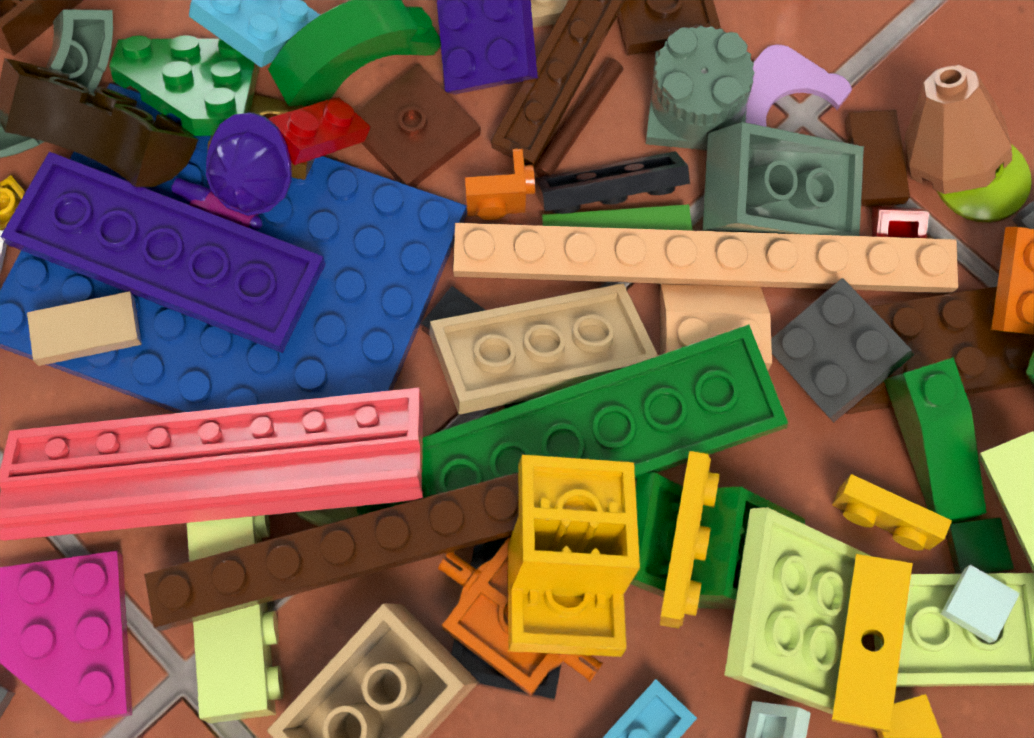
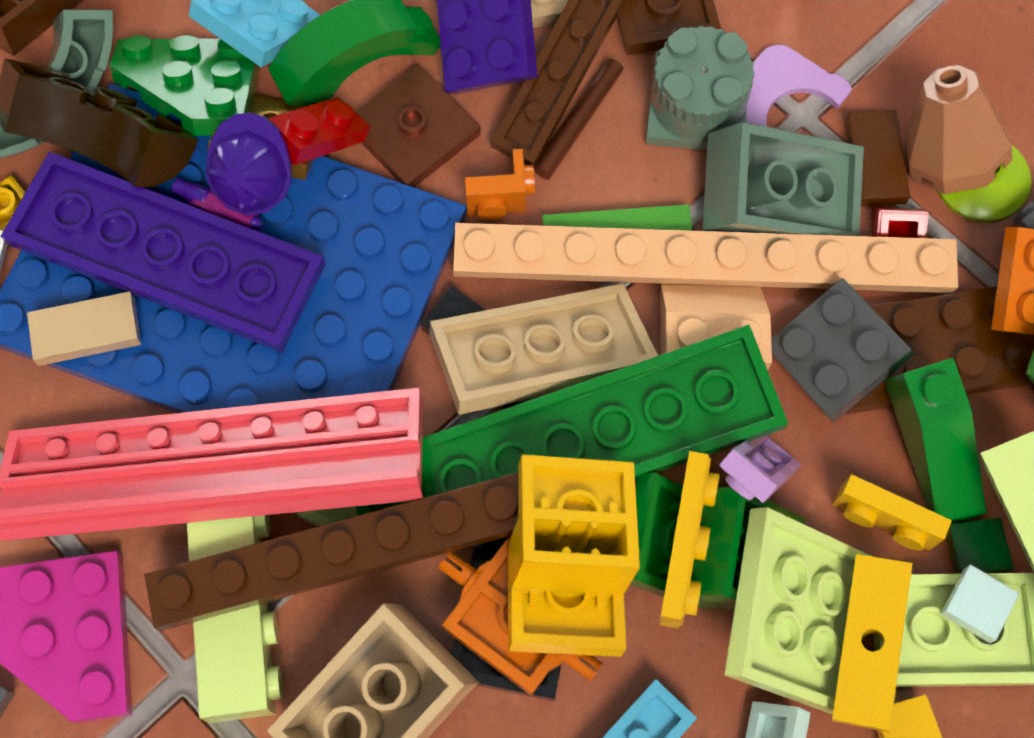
(612, 182): black plate -> none
(758, 468): none -> lavender plate

